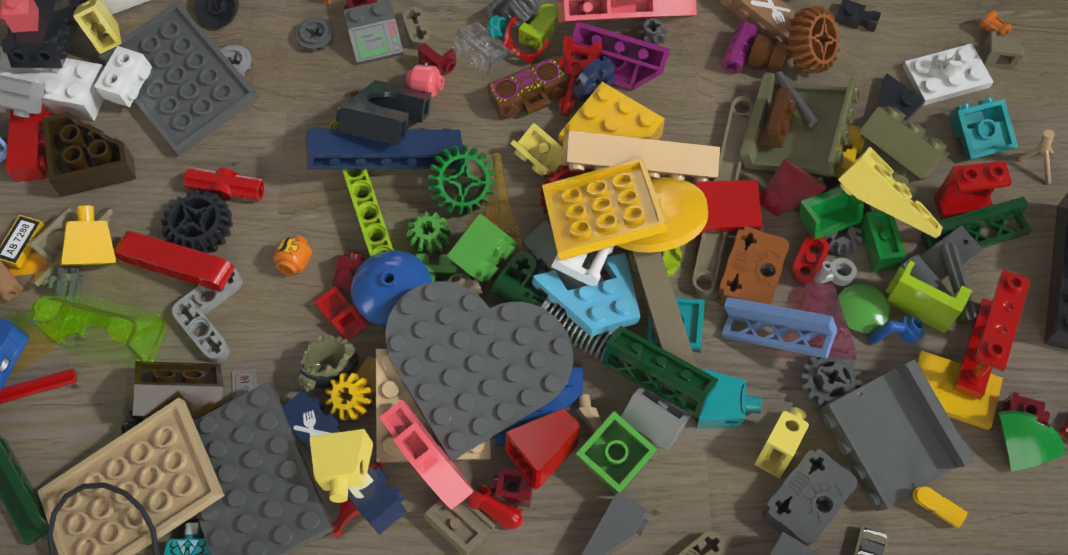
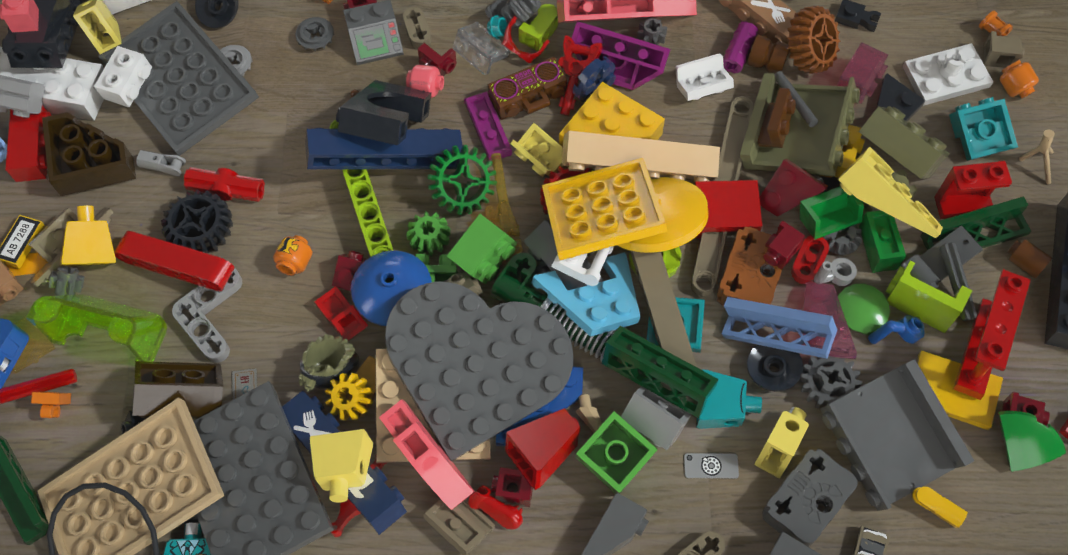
(50, 402): none -> orange tile
(159, 162): none -> light grey bar
(487, 125): none -> magenta tile
(703, 77): none -> white bracket
(711, 465): none -> light grey sticker
(783, 245): none -> dark red brick
(788, 363): none -> black dish
(865, 67): none -> clear pink brick
(1019, 79): none -> orange head
(1028, 257): none -> reddish brown brick

